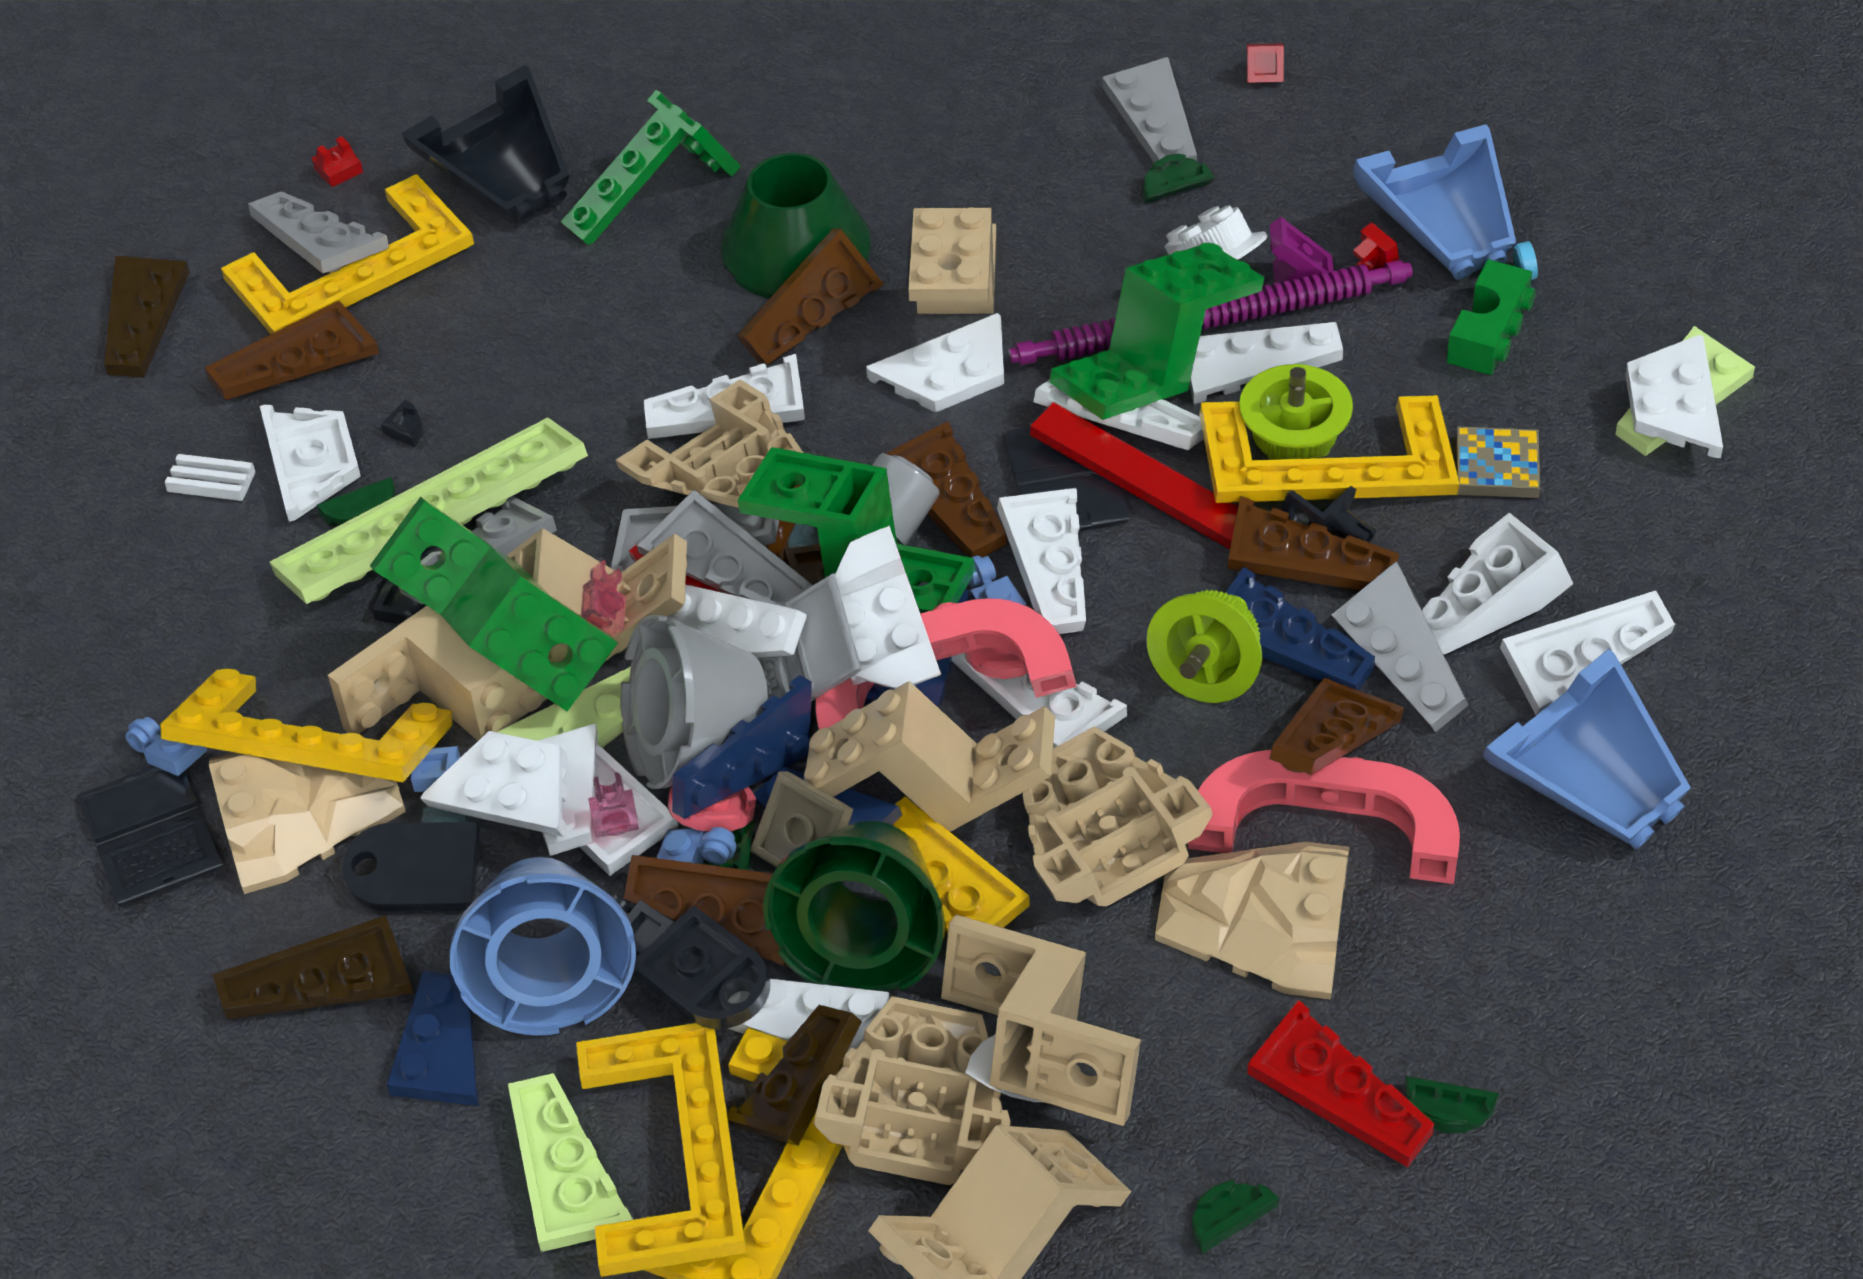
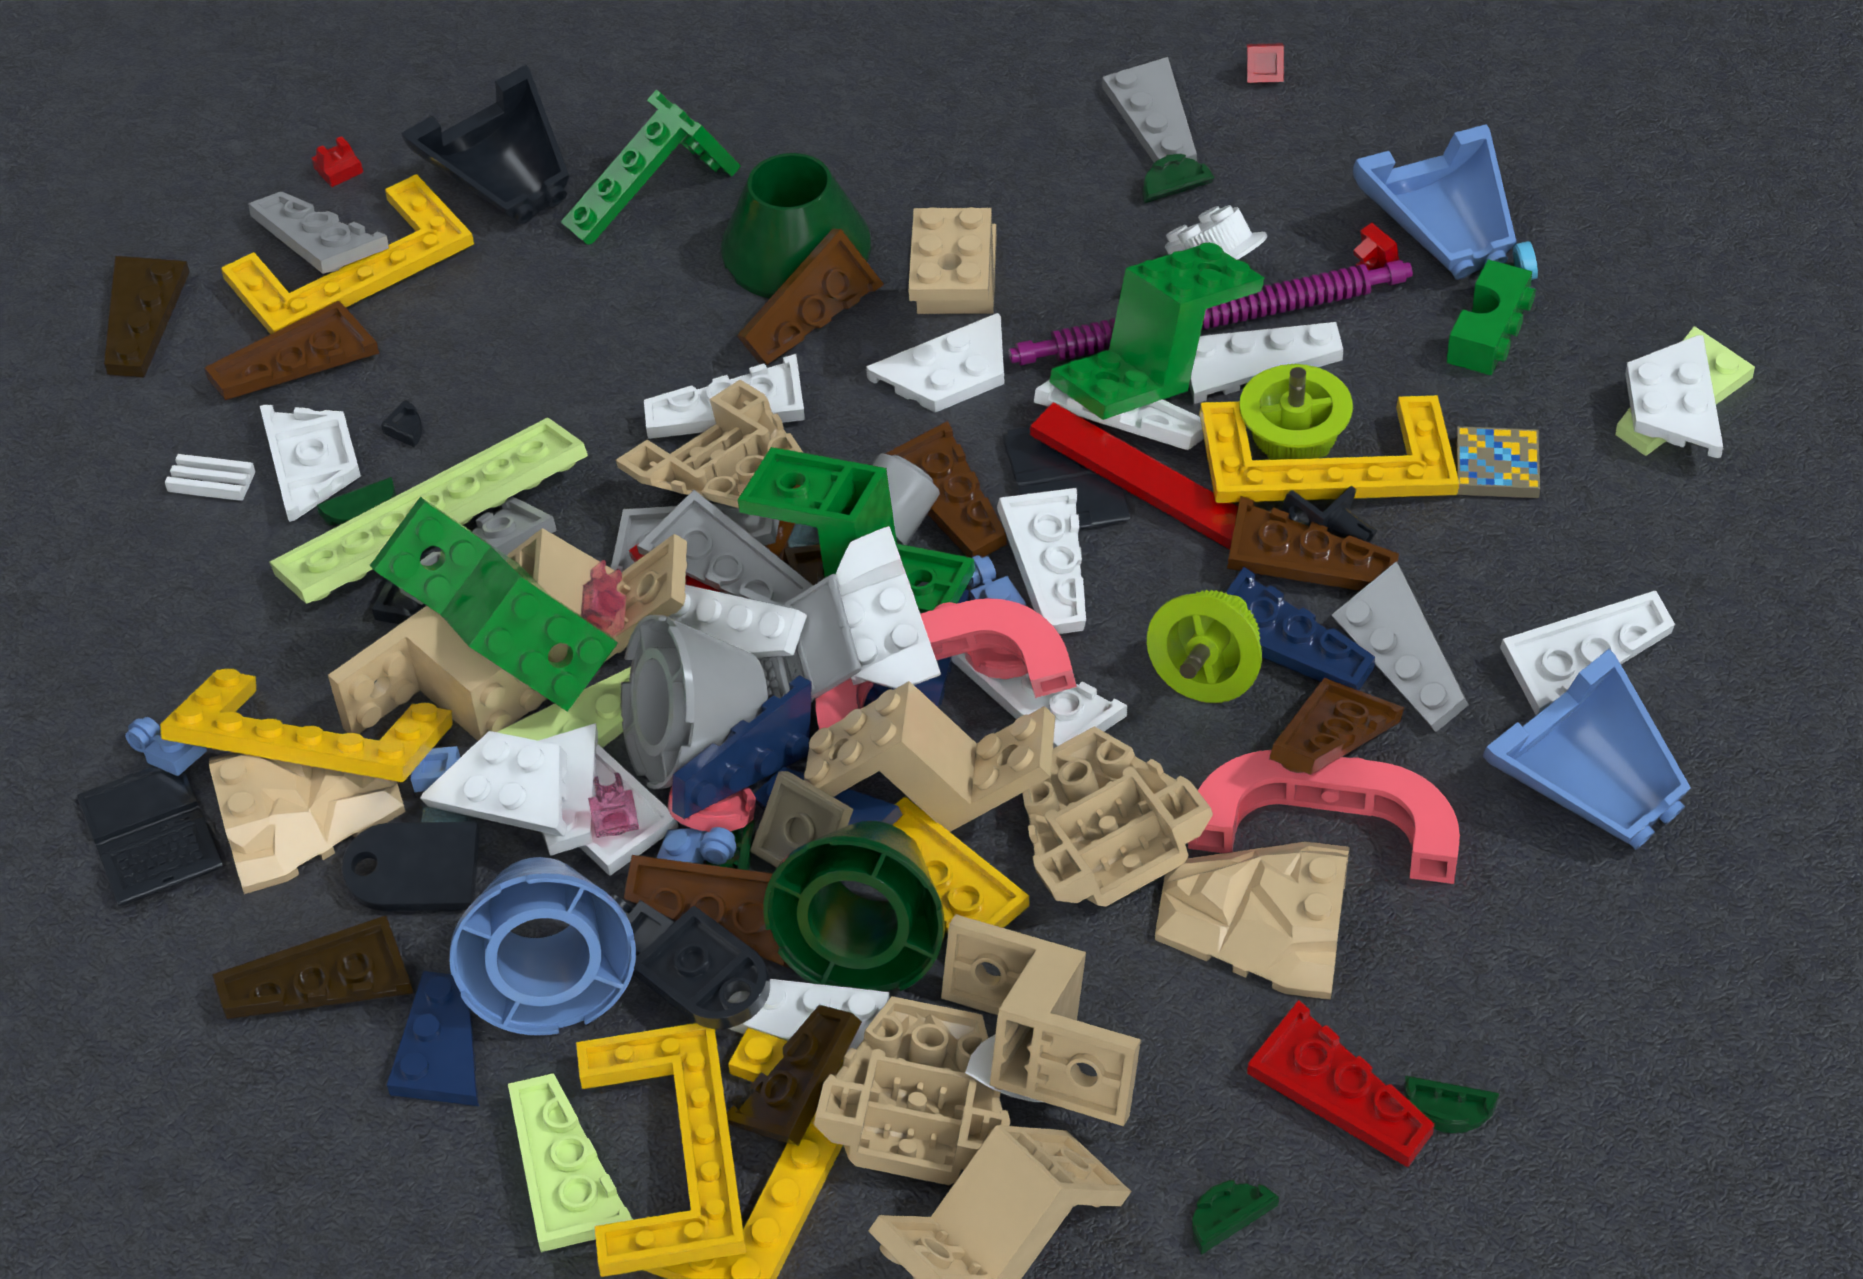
(1296, 253): magenta slope -> none
(1499, 584): white wedge -> none

